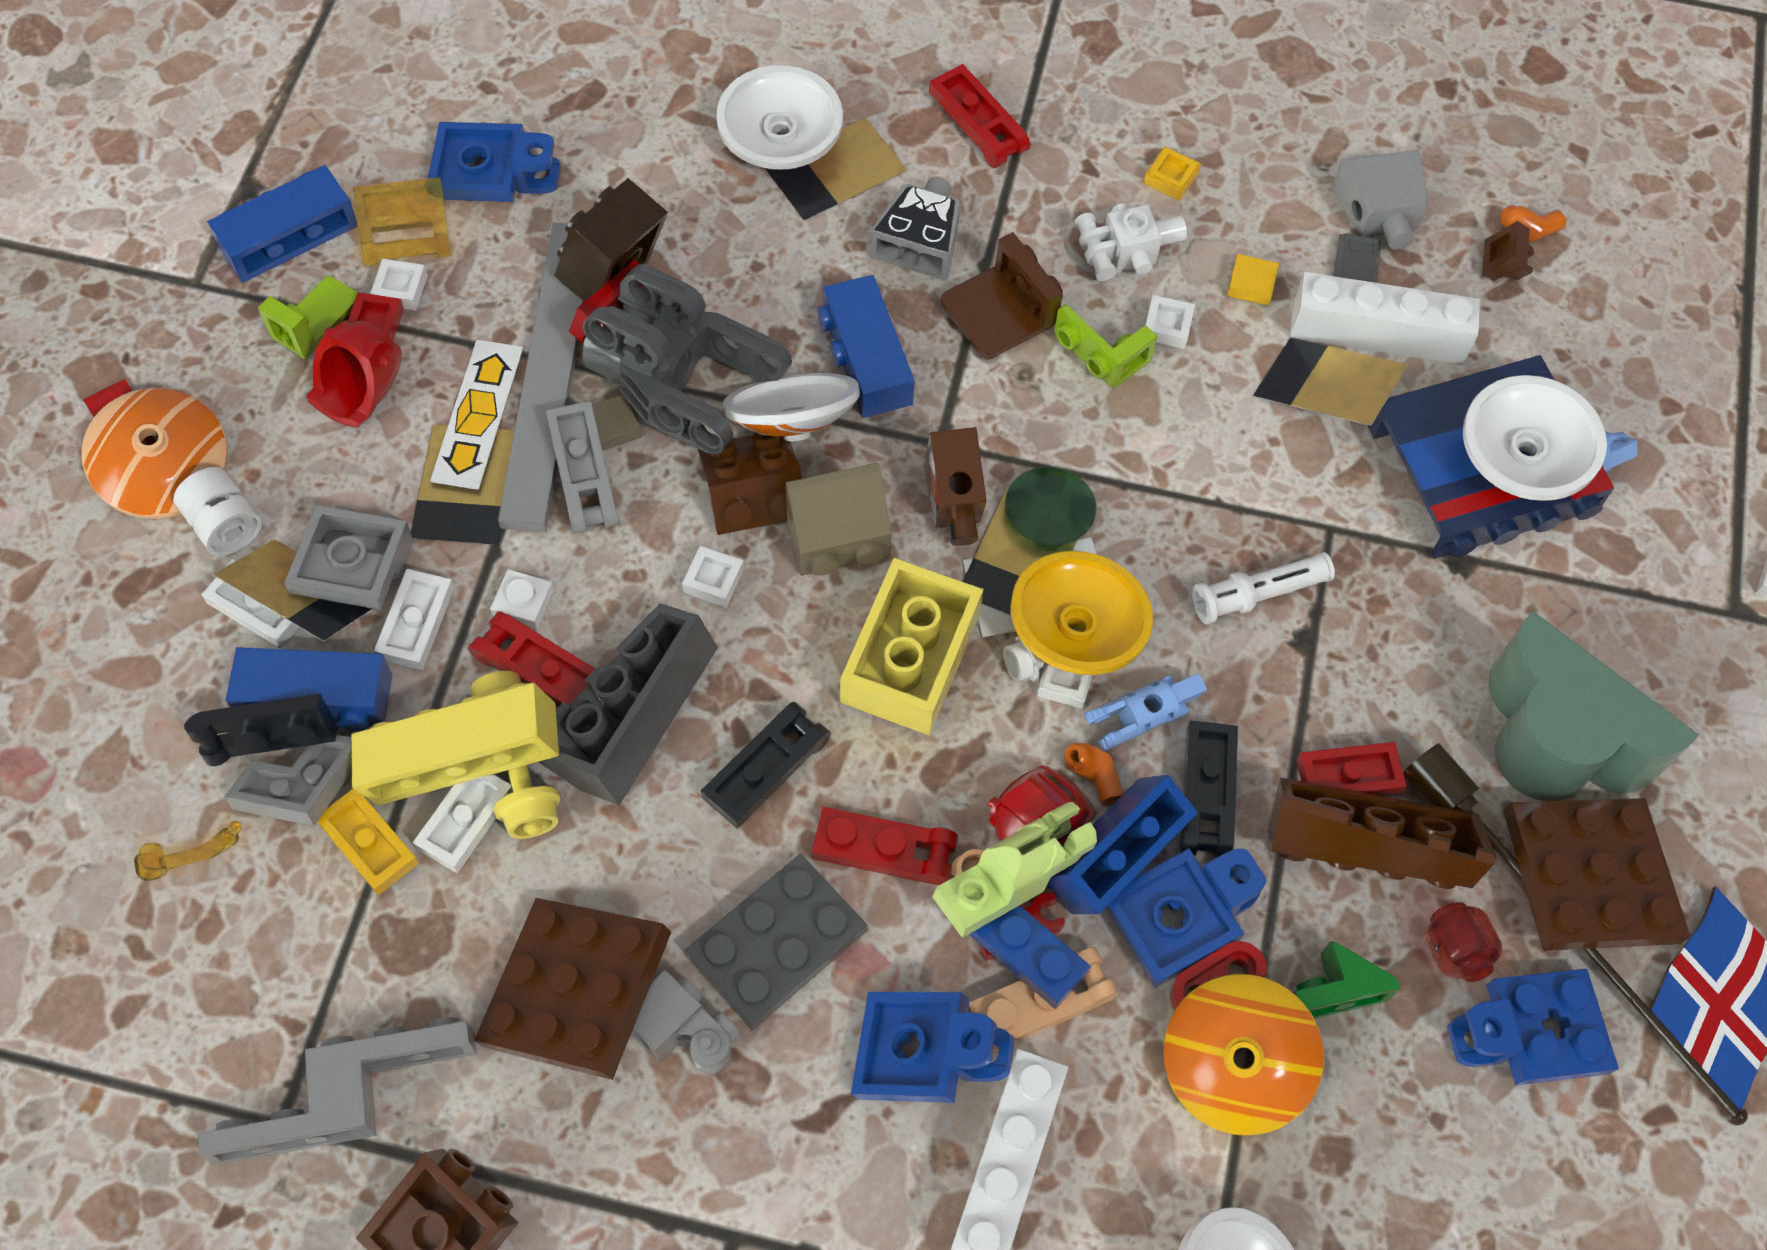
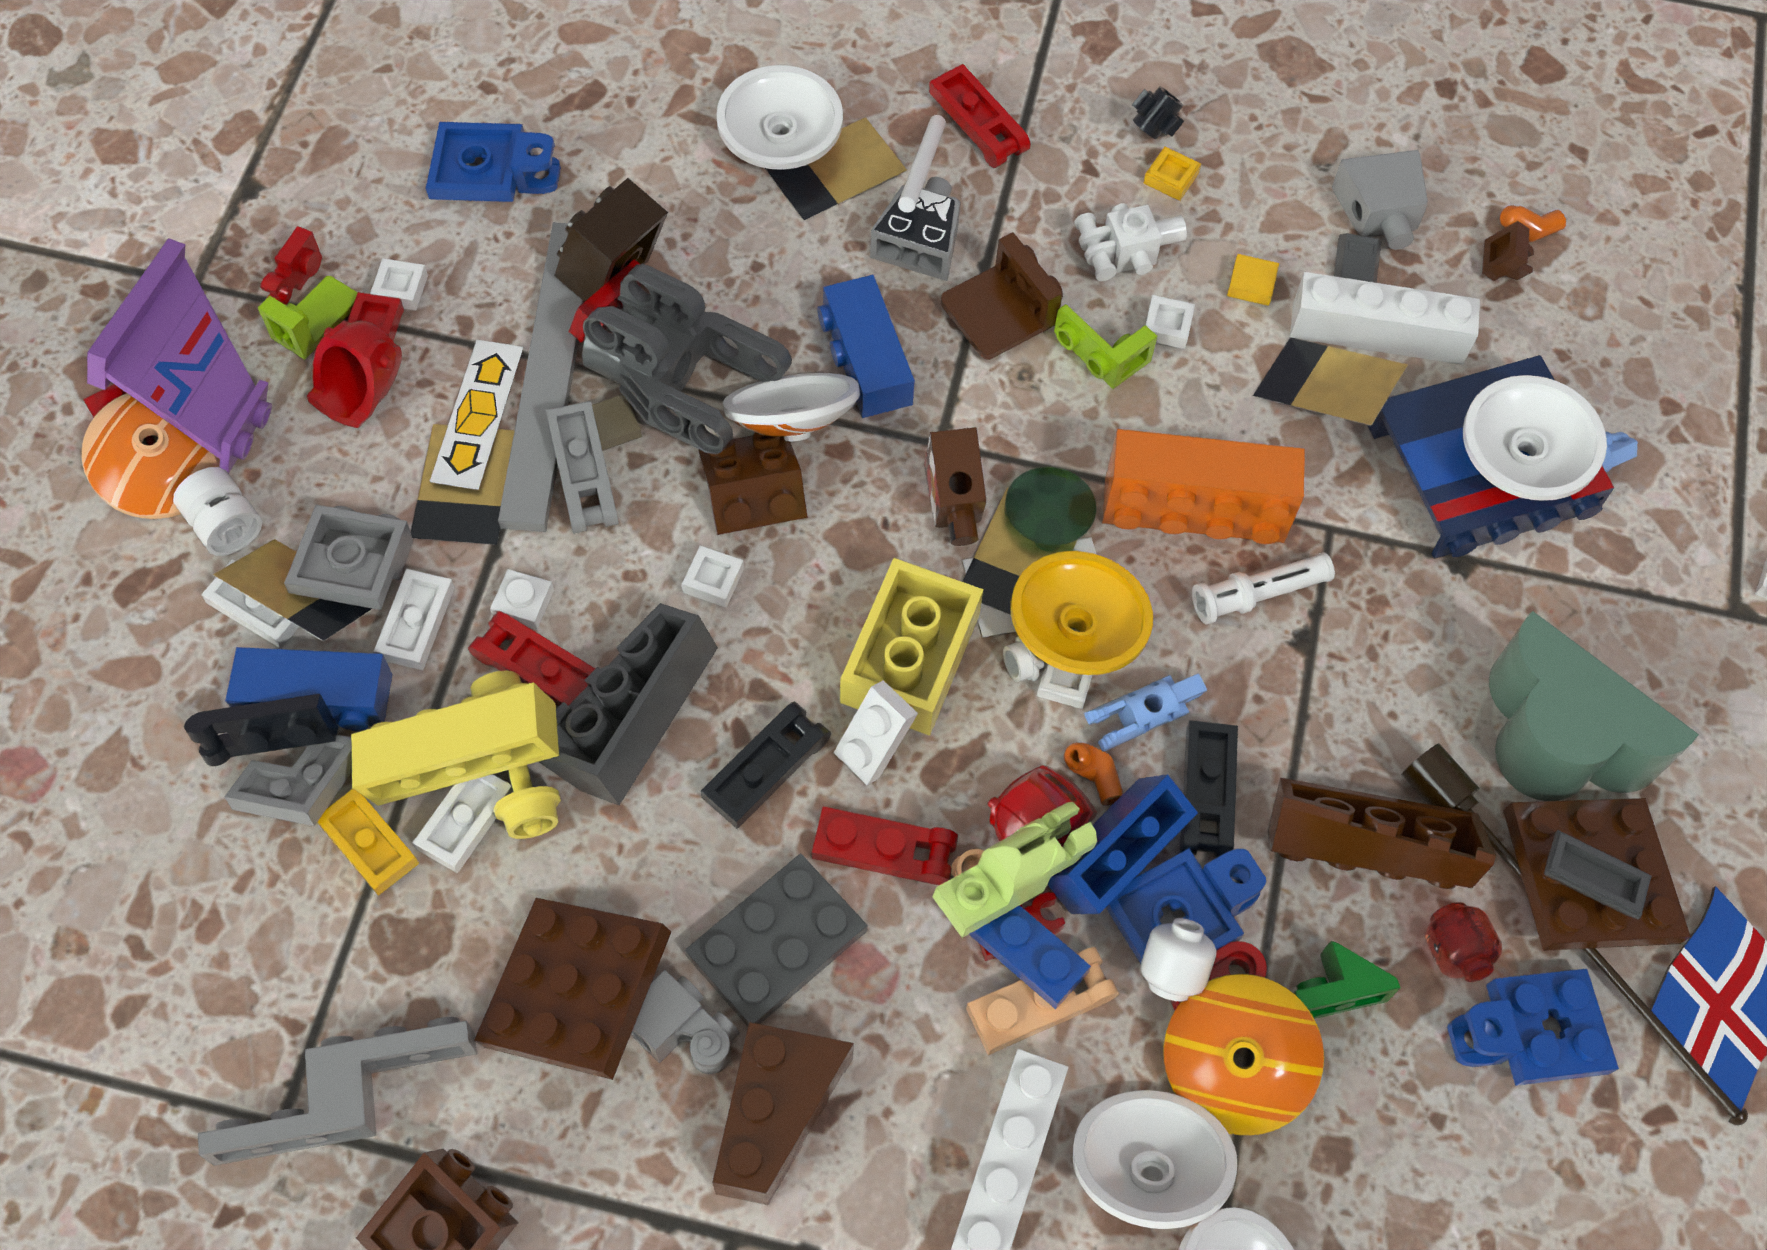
(153, 864): clear yellow piece -> none
(179, 360): none -> medium lavender piece
(283, 223): blue brick -> none
(295, 264): none -> red plate
(399, 208): clear yellow plate -> none
(774, 1104): none -> reddish brown wedge
(838, 519): dark tan slope -> none
(875, 732): none -> white plate
(921, 164): none -> white bar
(949, 1047): blue plate -> none
(1158, 112): none -> black gear
(1160, 1140): none -> white dish
(1178, 959): none -> white head
(1203, 486): none -> orange brick
(1361, 768): red plate -> none
(1597, 875): none -> dark grey tile

